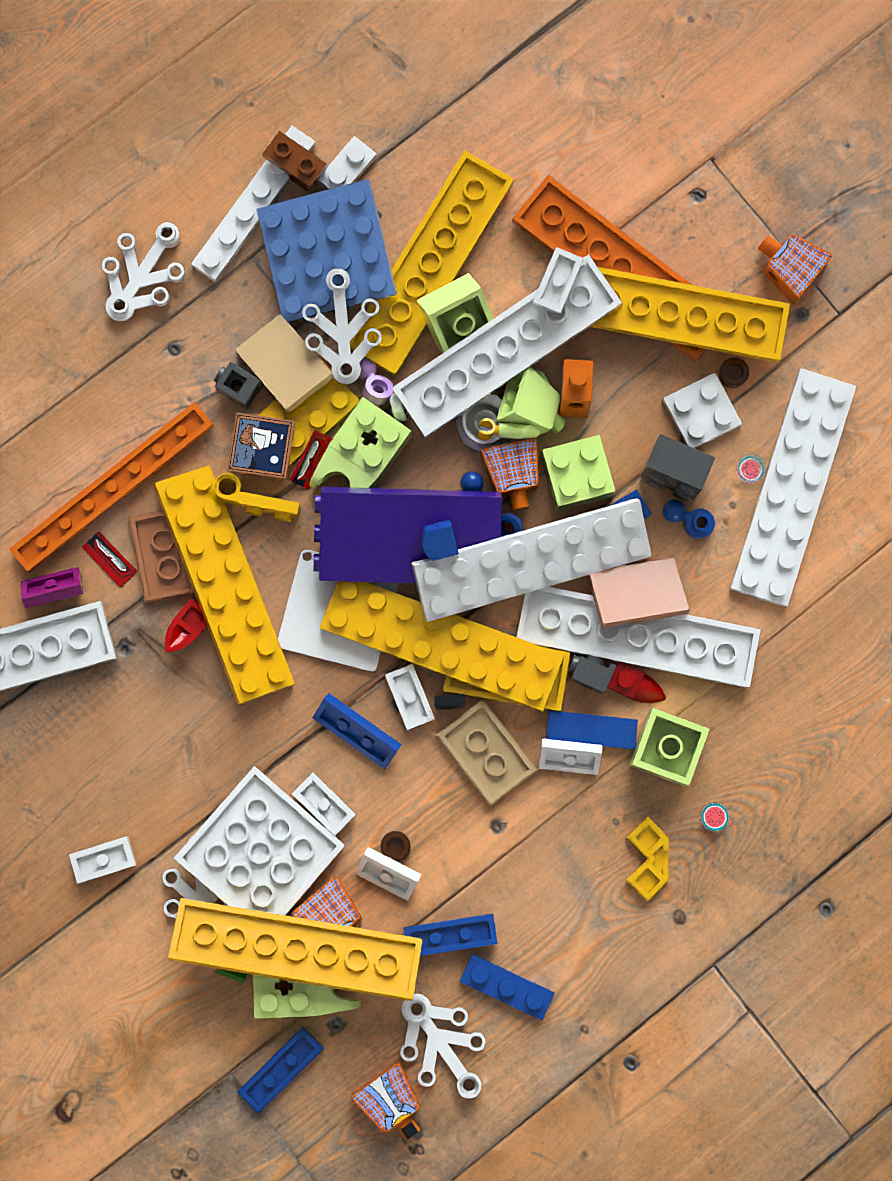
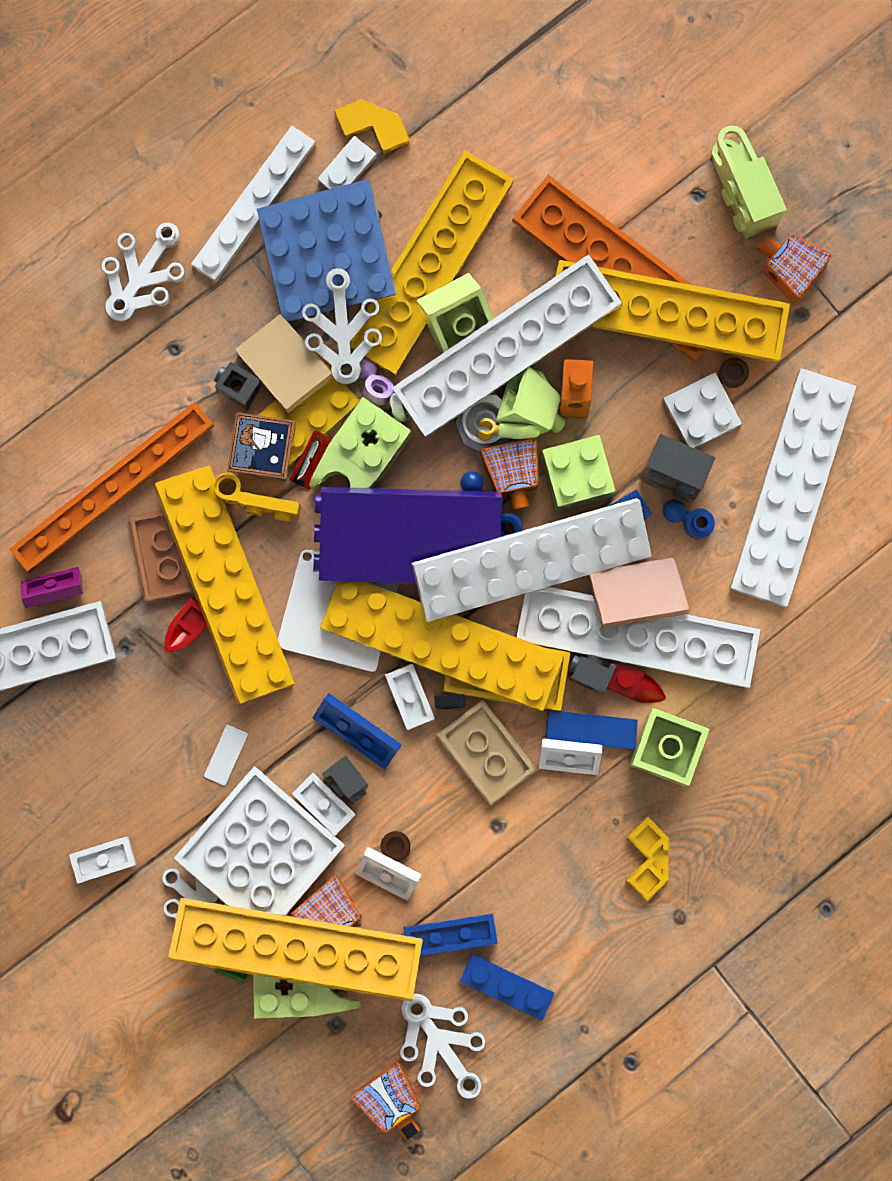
(109, 559): sticker -> none
(225, 755): none -> white sticker
(280, 1070): blue tile -> none
(295, 160): dark orange plate -> none
(346, 780): none -> dark grey brick
(364, 116): none -> yellow tile
(439, 540): blue piece -> none
(558, 281): white plate -> none
(714, 817): tile -> none
(747, 184): none -> yellowish green brick
(751, 469): clear tile -> none

